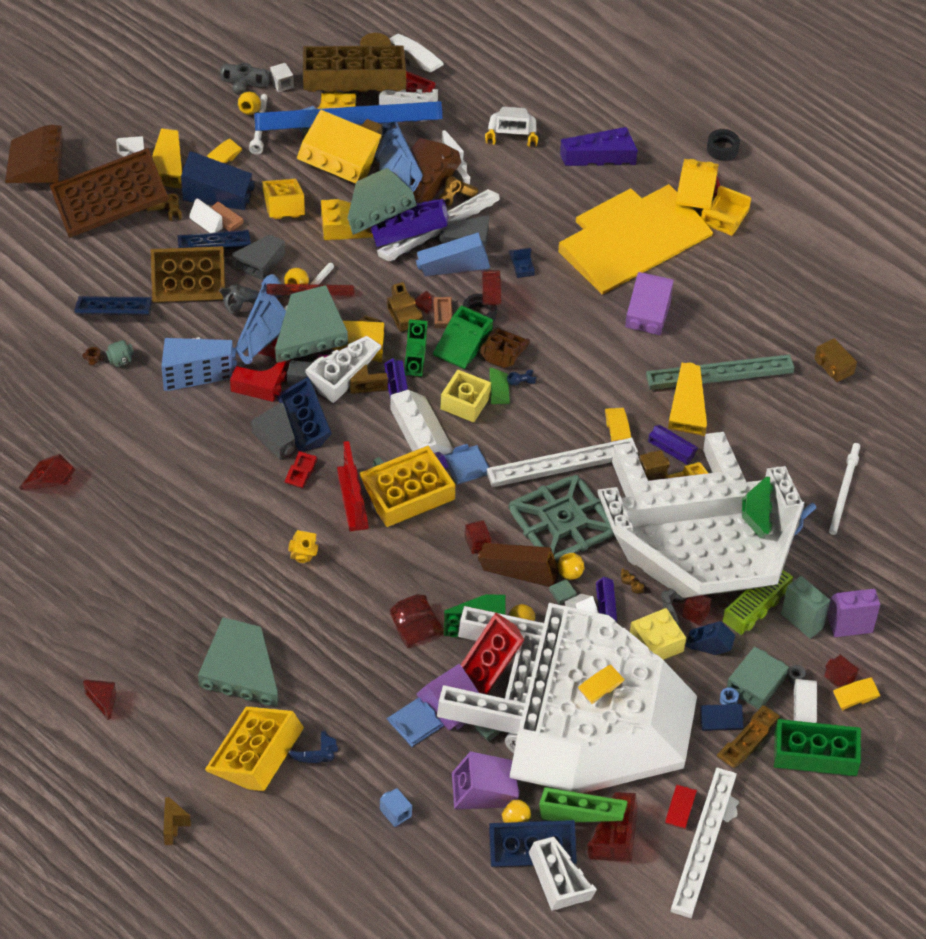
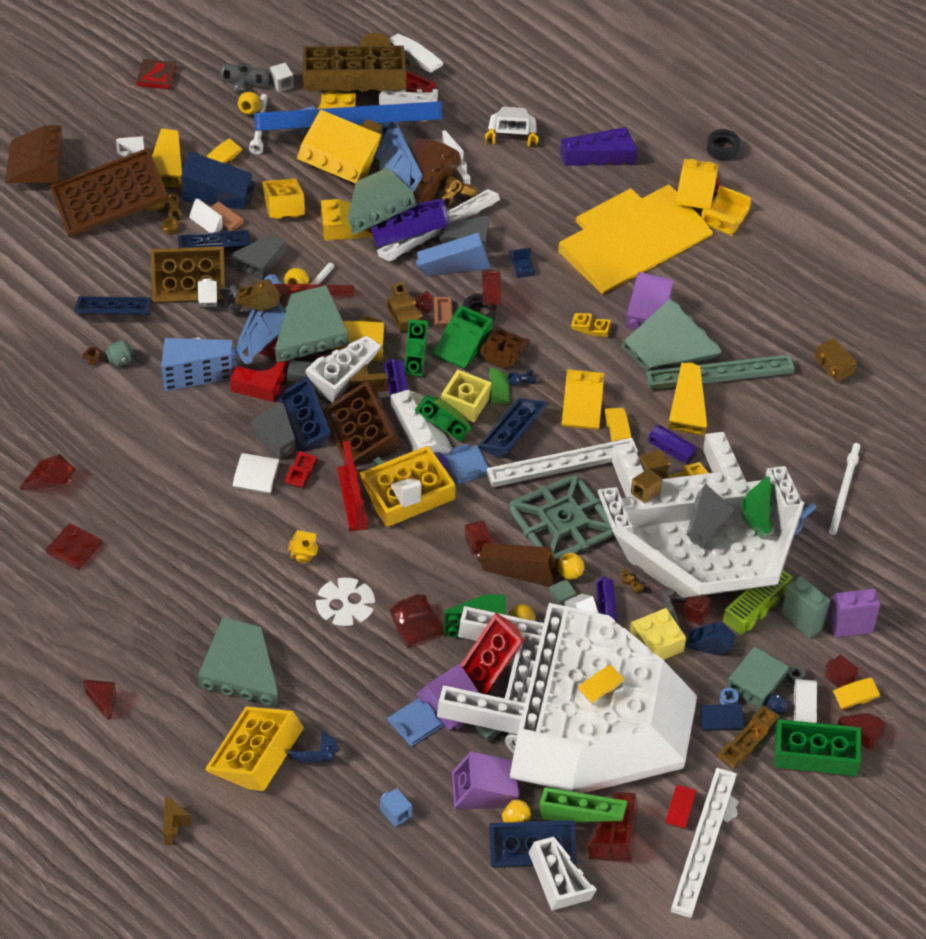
(73, 546): none -> clear red plate
(156, 74): none -> tile
(170, 226): none -> pearl gold tile
(207, 293): none -> white brick
(255, 473): none -> white slope
(259, 296): none -> pearl gold slope
(346, 587): none -> white piece
(364, 423): none -> reddish brown slope
(407, 491): none -> white slope
(444, 416): none -> green slope
(512, 426): none -> dark blue slope
(582, 399): none -> yellow slope
(586, 324): none -> yellow slope
(646, 485): none -> pearl gold brick
(669, 340): none -> sand green slope
(707, 515): none -> dark grey slope
(777, 704): none -> dark blue piece
(871, 728): none -> clear red slope

